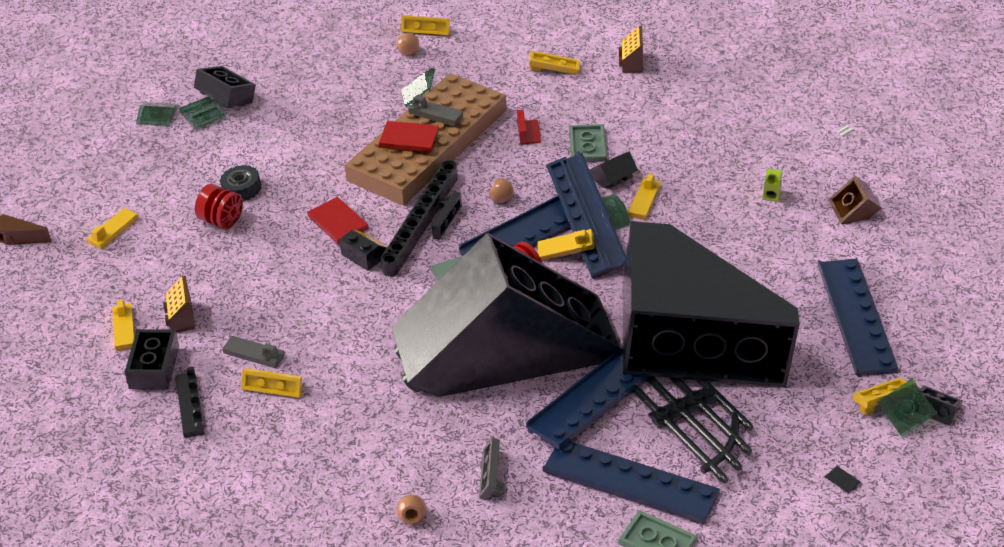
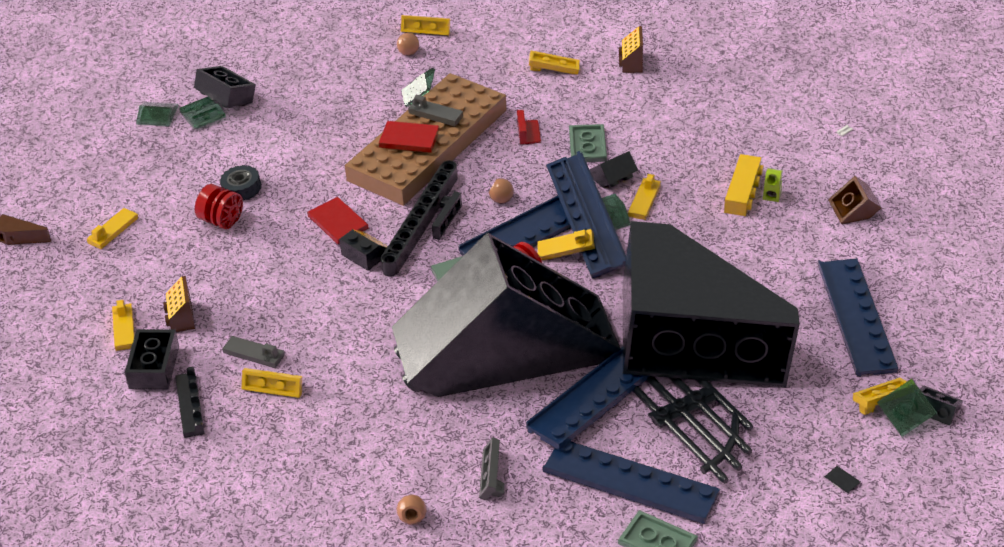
(743, 184): none -> yellow brick

